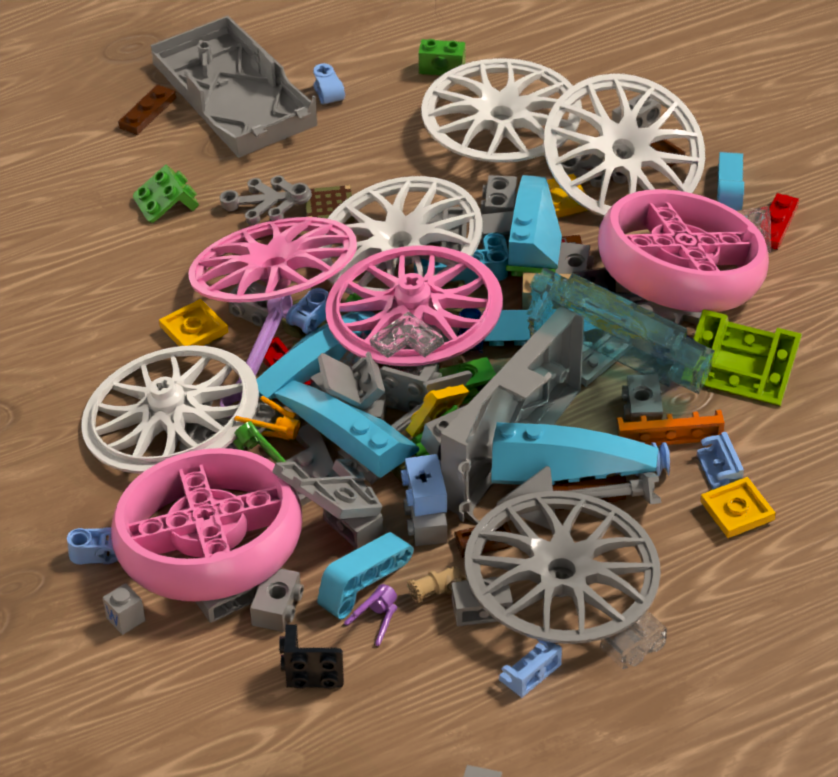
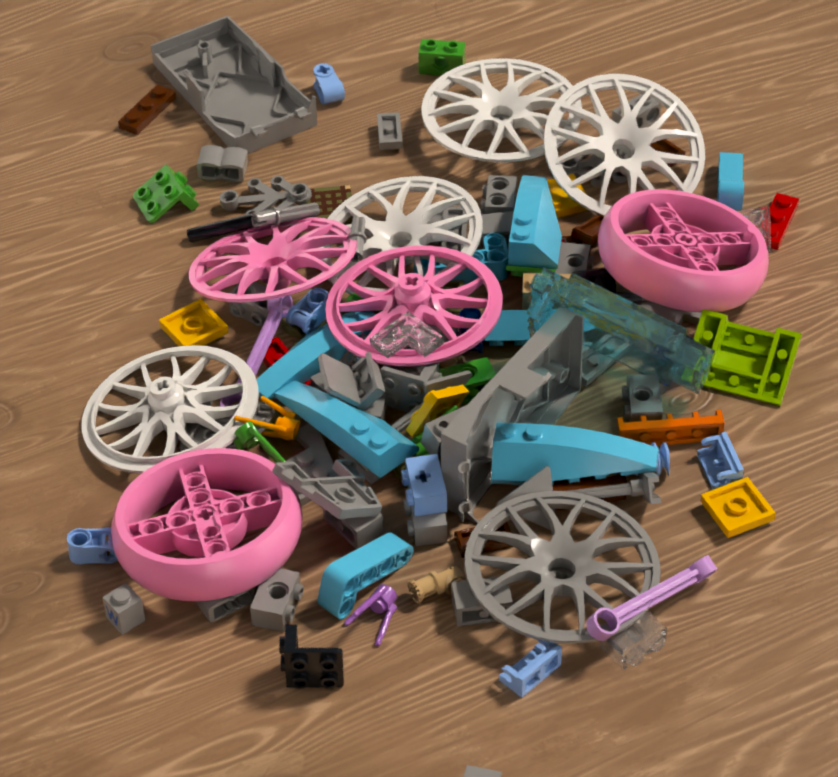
(220, 228): none -> black axle
(222, 163): none -> light grey brick
(276, 216): none -> light grey axle
(357, 234): none -> light grey axle
(389, 131): none -> light grey plate
(588, 230): none -> reddish brown tile
(692, 575): none -> lavender piece

